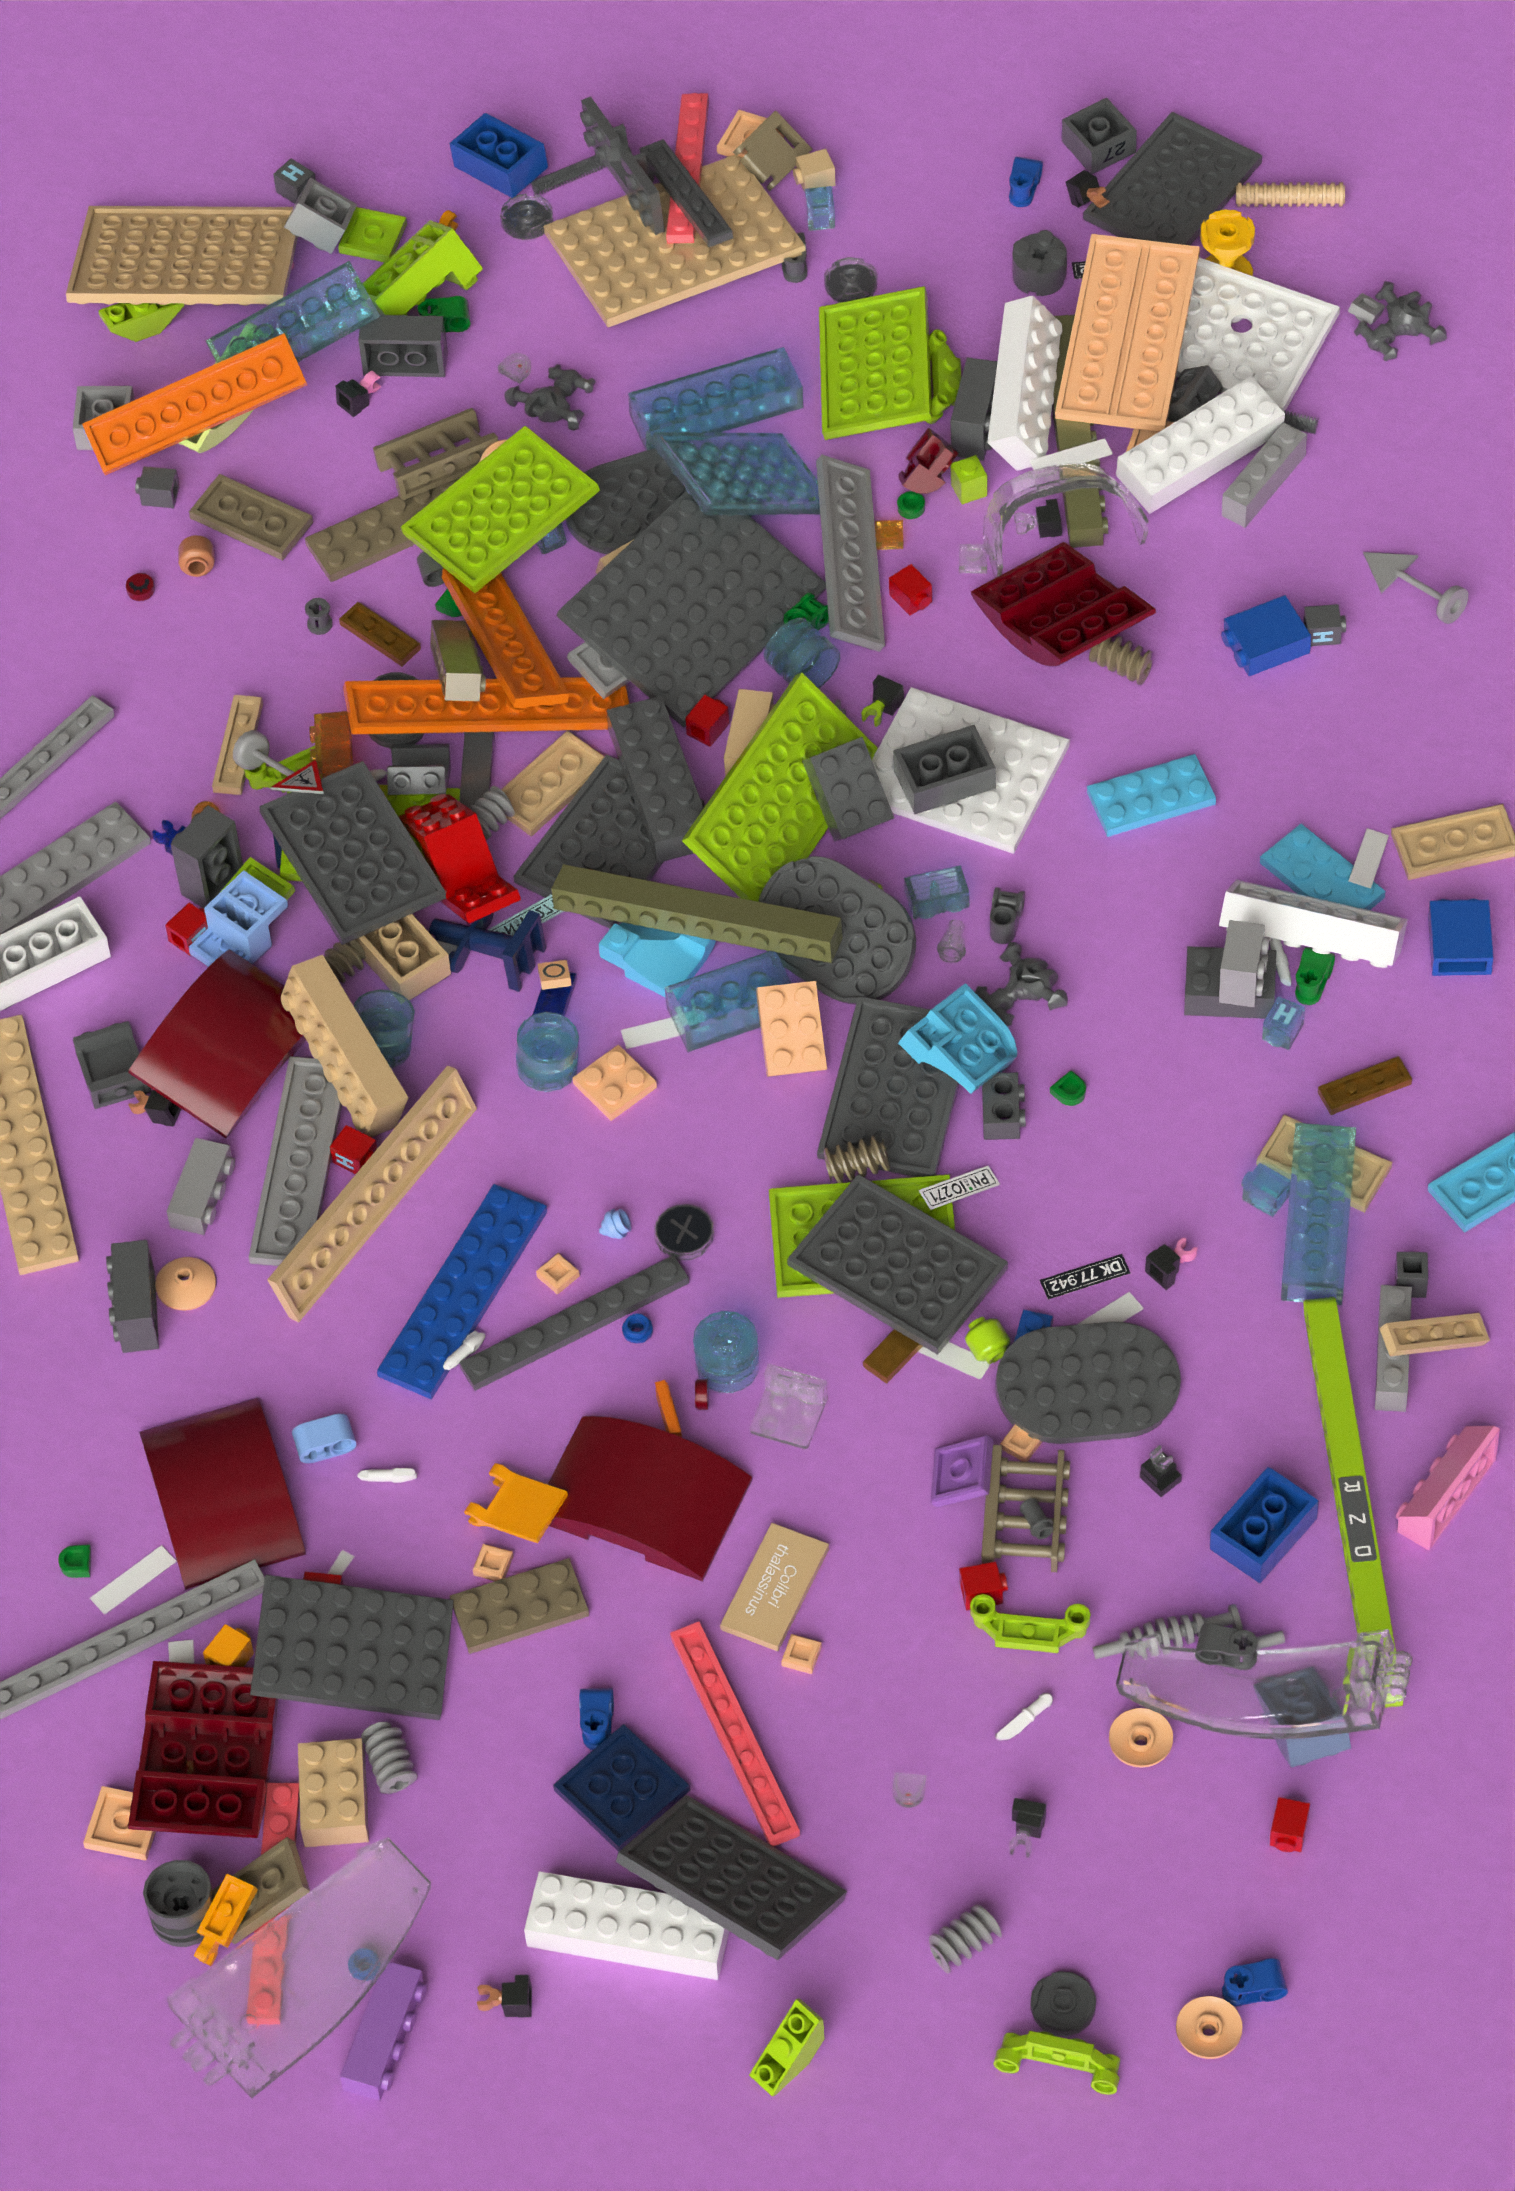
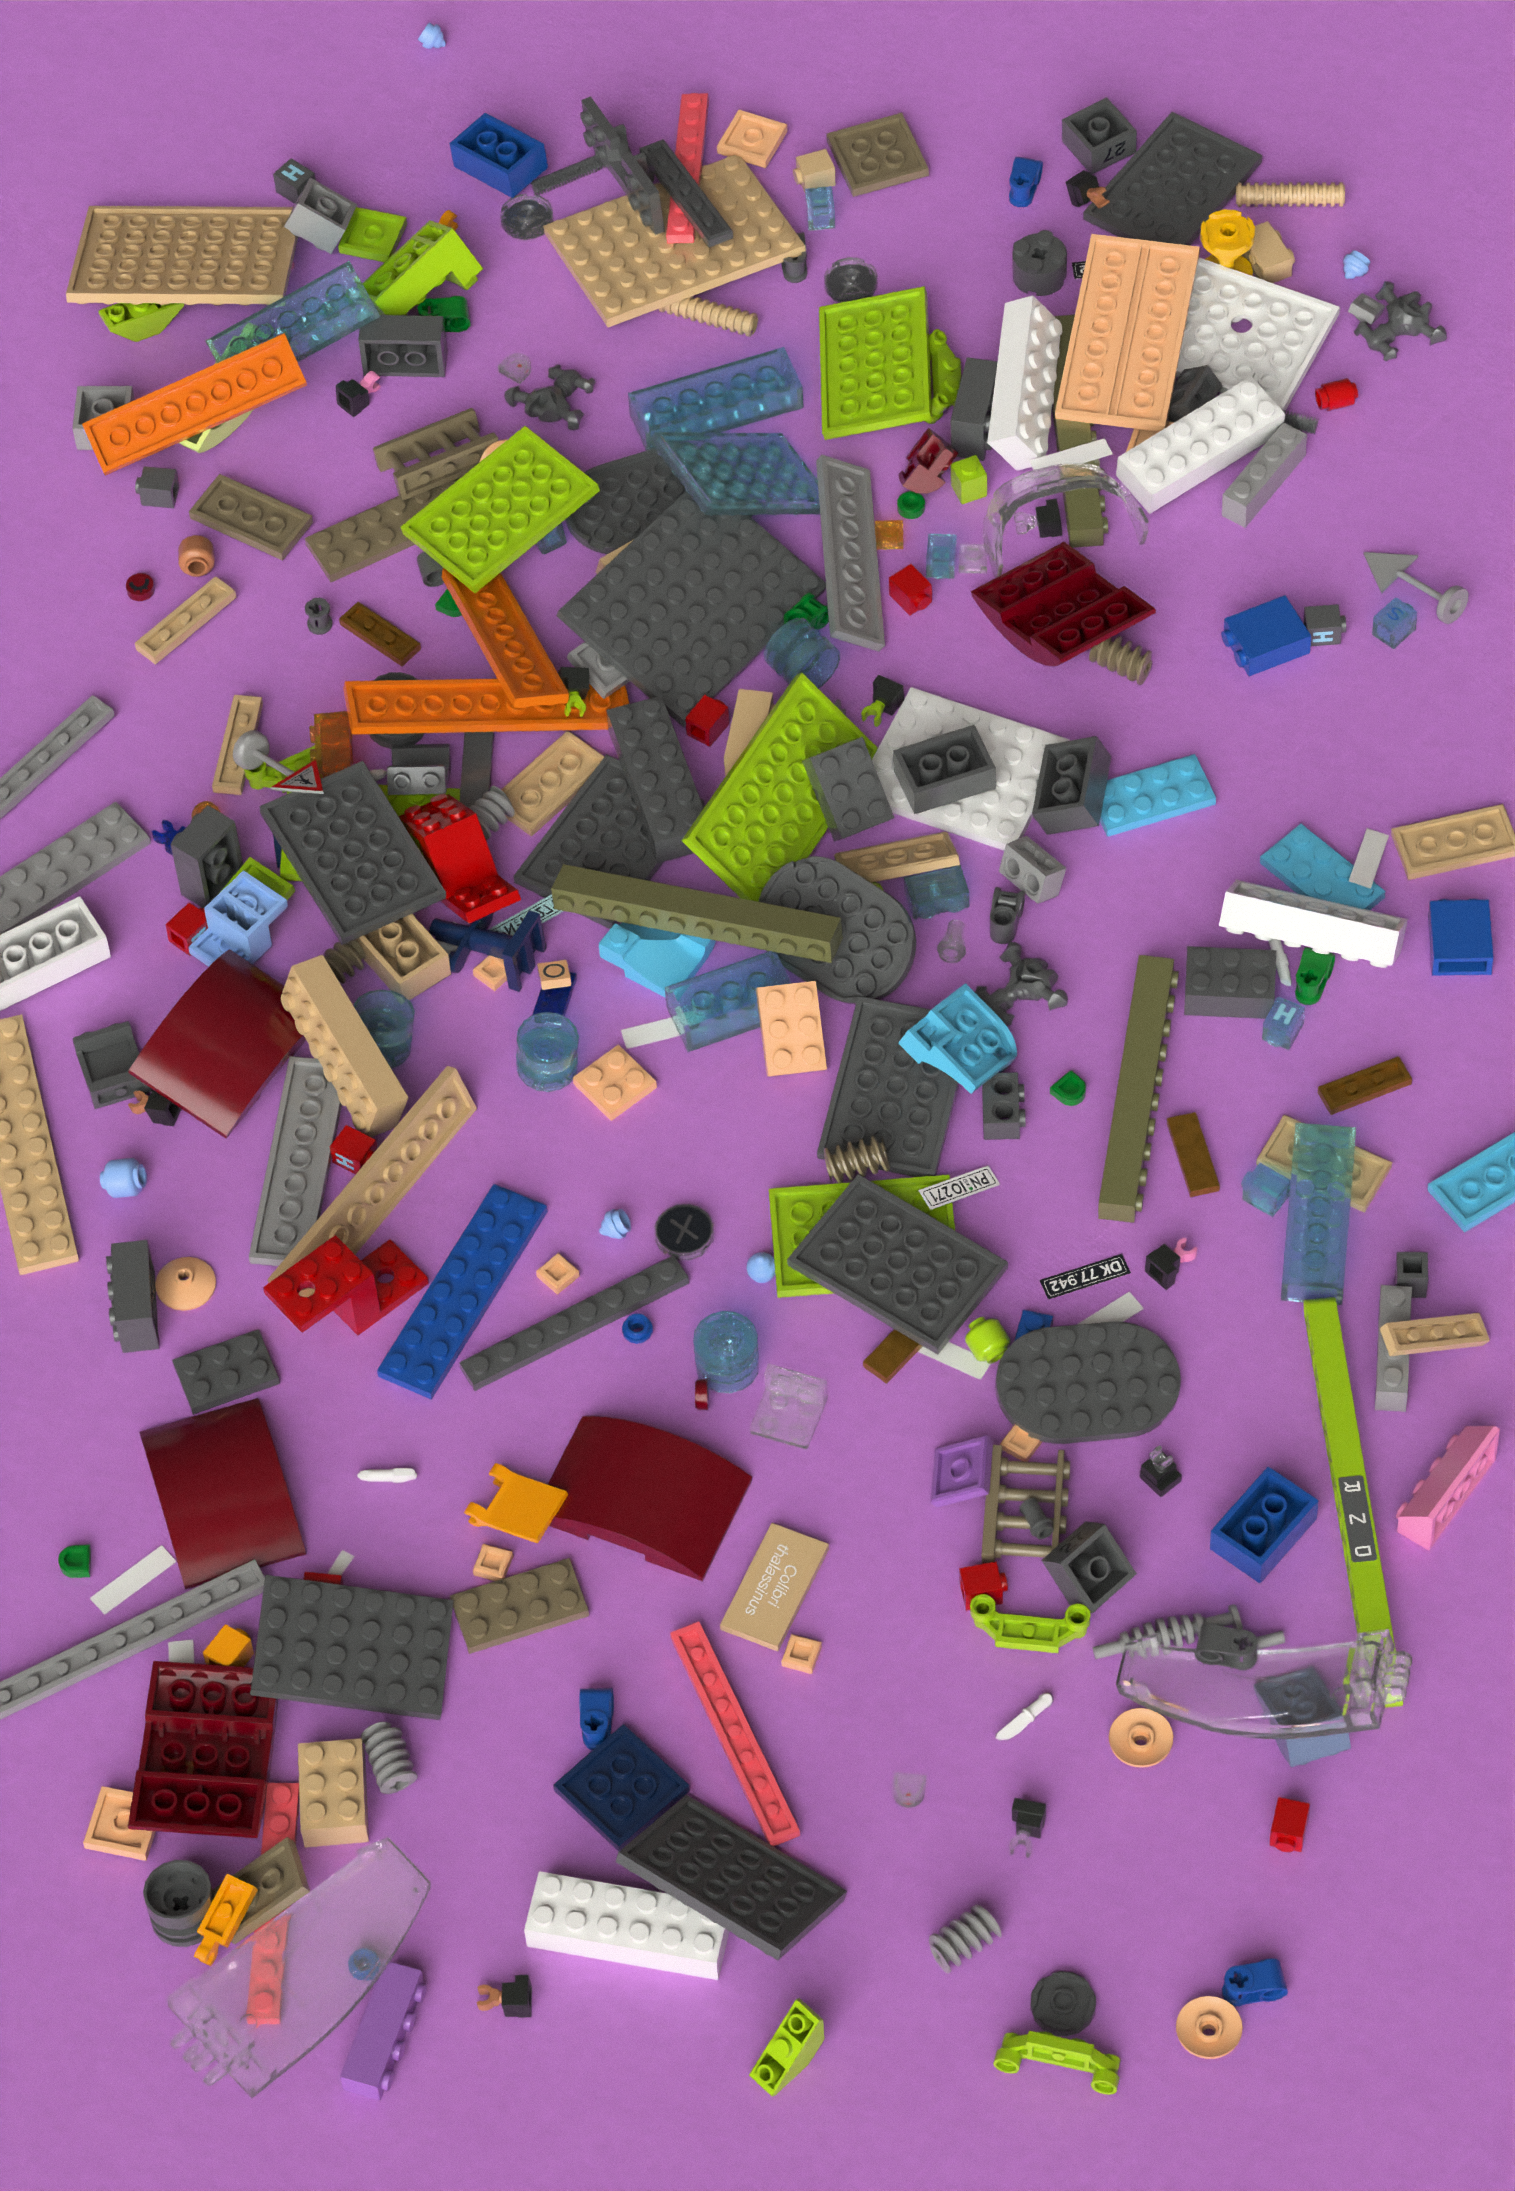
(123, 1177): none -> light blue head
(185, 620): none -> tan plate
(200, 1186): light grey brick -> none
(225, 1371): none -> dark grey plate
(324, 1438): light blue beam -> none
(345, 1285): none -> red bracket
(432, 37): none -> light blue plate
(456, 661): dark tan brick -> none
(470, 1345): white piece -> none
(491, 972): none -> light nougat tile
(577, 683): none -> pearl dark grey piece
(667, 1408): orange tile -> none
(714, 314): none -> tan piece
(761, 1267): none -> light blue plate
(770, 152): dark tan container -> none
(877, 154): none -> dark tan plate
(901, 857): none -> tan tile
(941, 556): none -> clear light blue brick
(1032, 869): none -> light grey brick
(1071, 785): none -> dark grey brick
(1089, 1566): none -> dark grey brick
(1136, 1089): none -> olive brick
(1193, 1154): none -> pearl gold tile
(1243, 963): light grey brick -> none
(1269, 256): none -> tan brick
(1336, 394): none -> red brick
(1355, 265): none -> light blue plate
(1394, 623): none -> clear light blue brick

